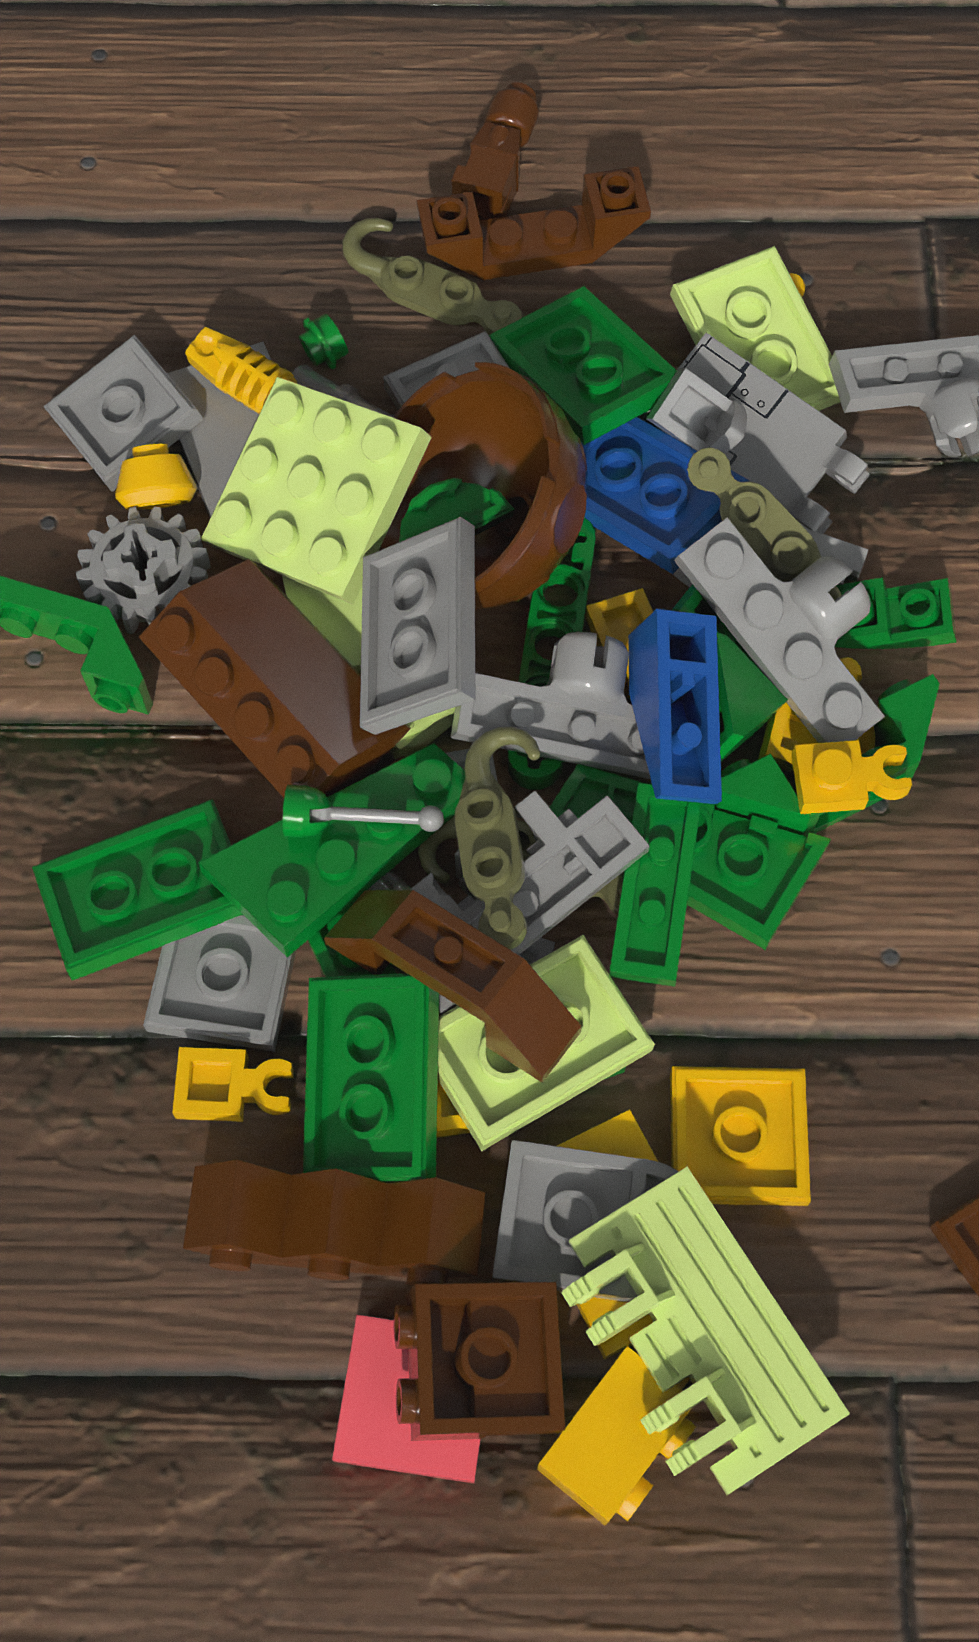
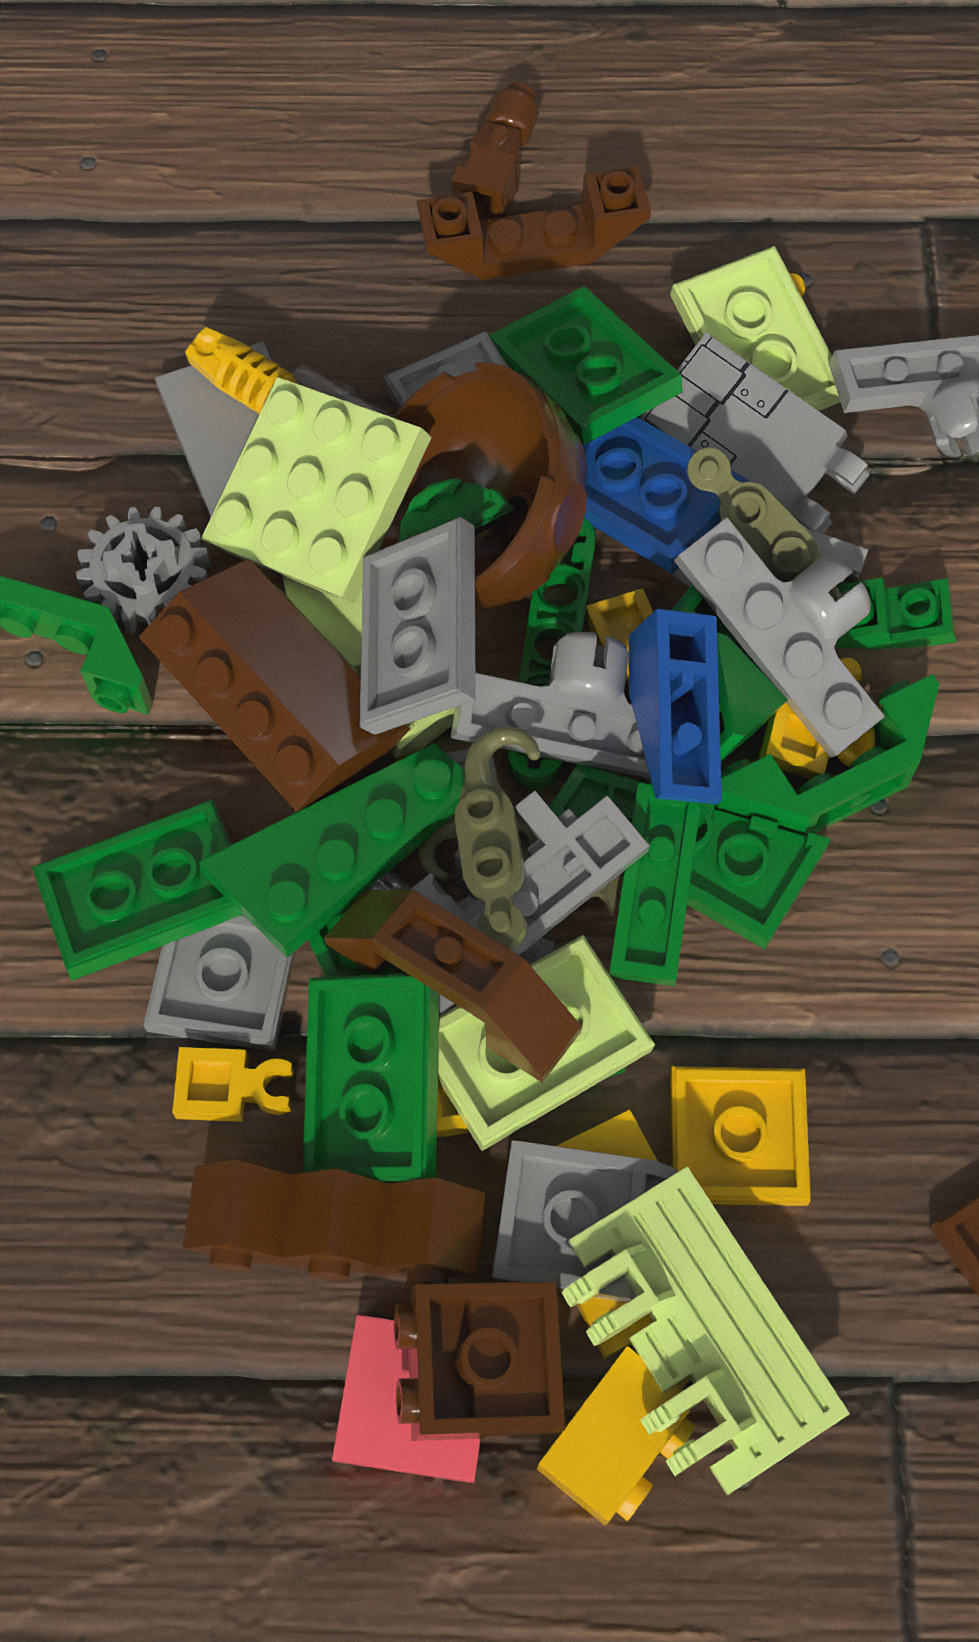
(122, 406): light grey tile -> none
(154, 479): yellow cone -> none
(309, 813): hinge -> none
(323, 341): green plate -> none
(425, 285): olive piece -> none
(699, 414): light grey tile -> none
(839, 778): yellow plate -> none

